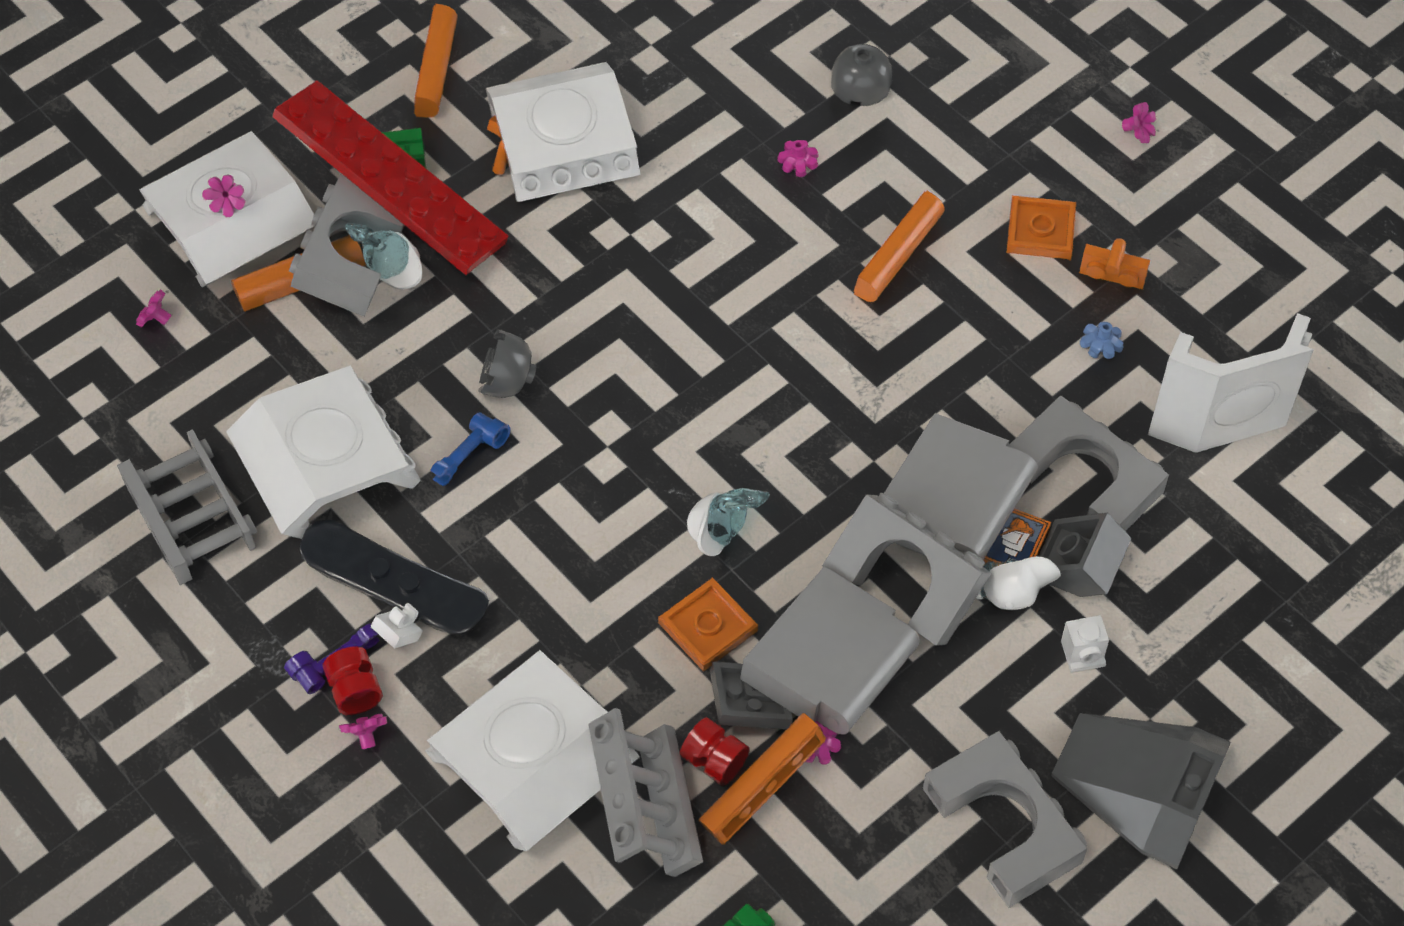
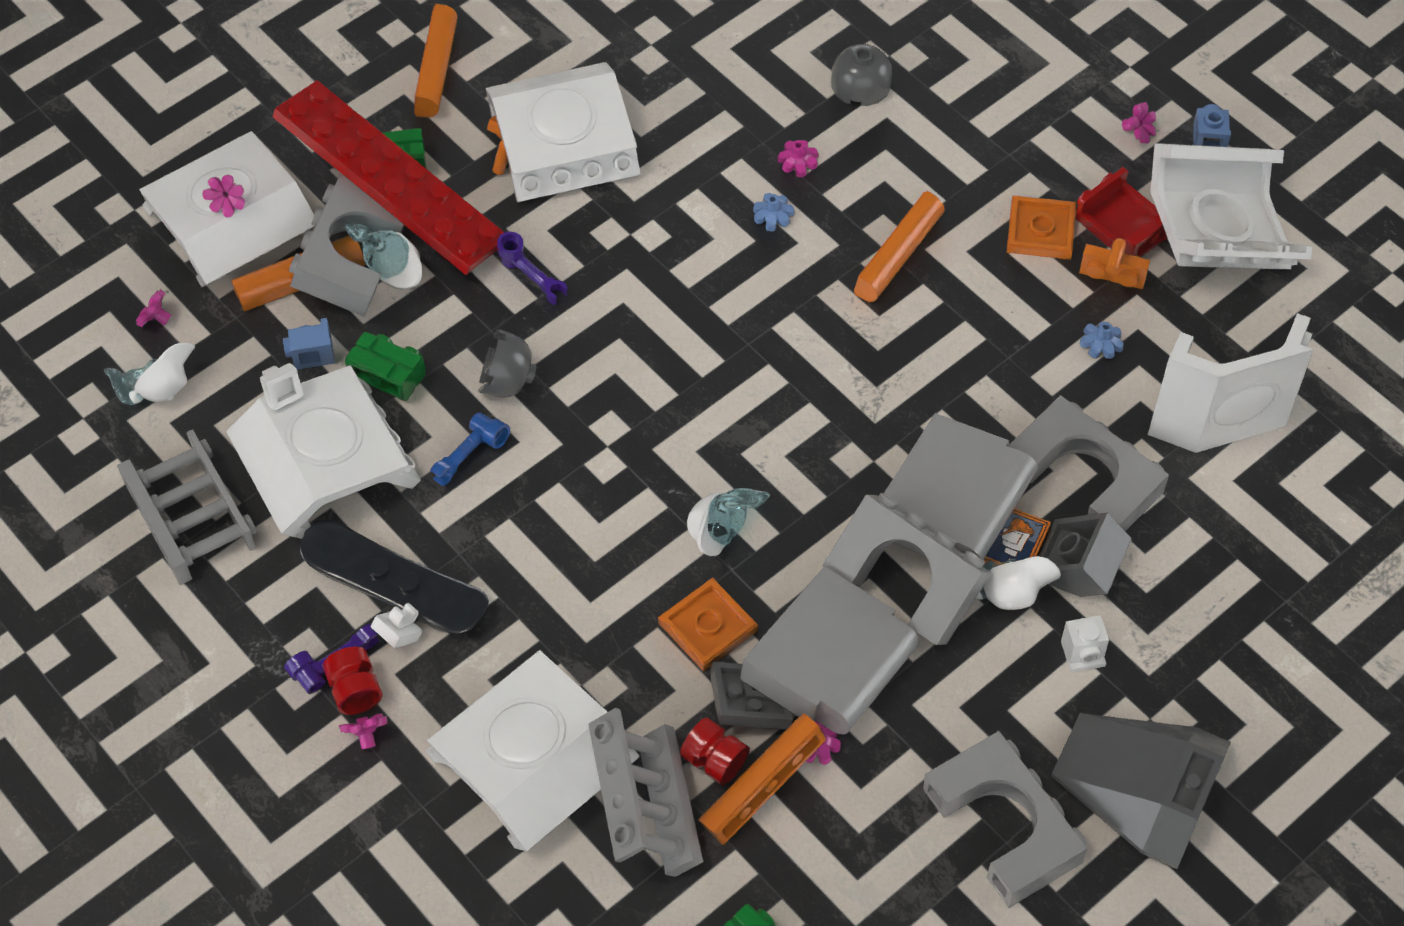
(156, 381): none -> white hair
(281, 386): none -> white tile
(310, 345): none -> medium blue brick
(387, 365): none -> green brick
(511, 250): none -> dark purple brick
(773, 211): none -> medium blue plant
(1120, 211): none -> red panel
(1211, 123): none -> medium blue brick
(1221, 207): none -> white panel

